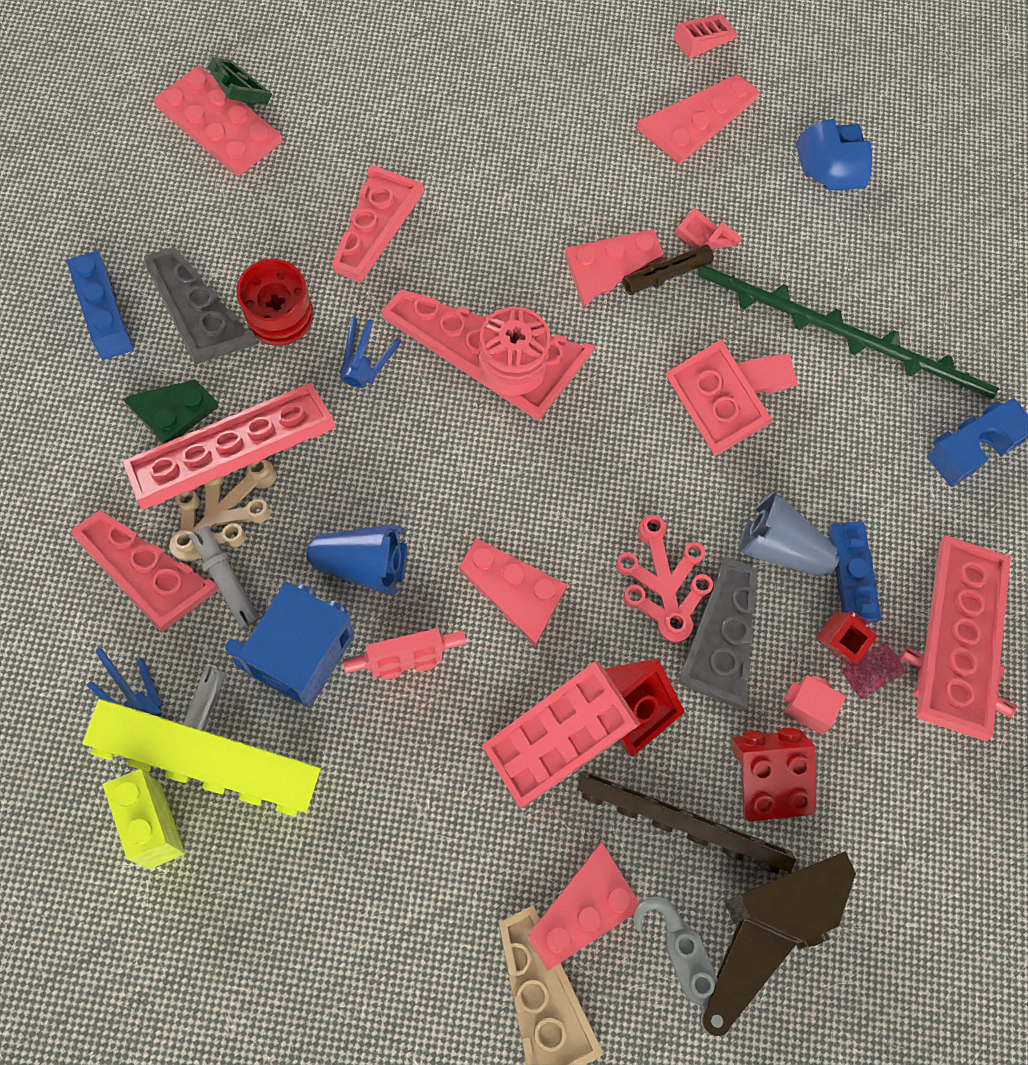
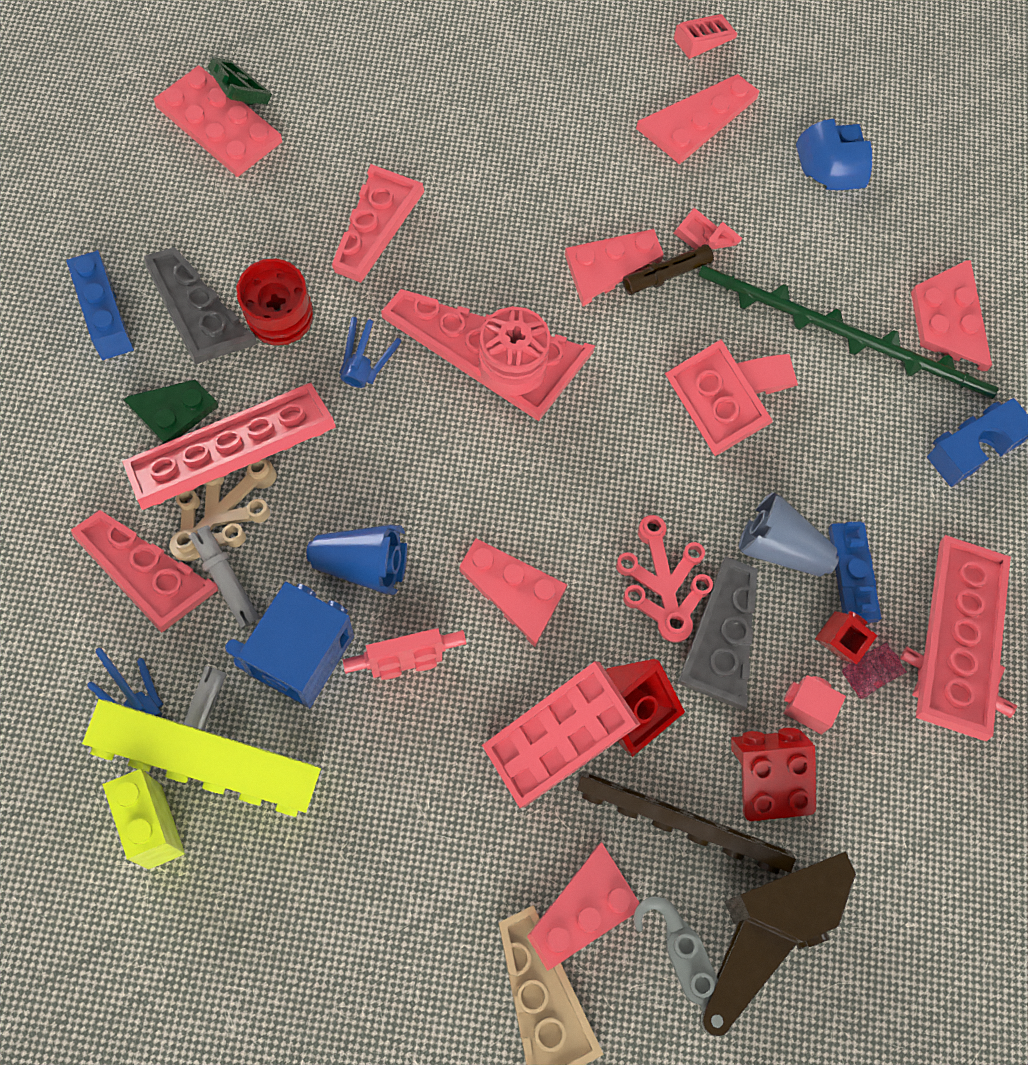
(951, 316): none -> coral wing

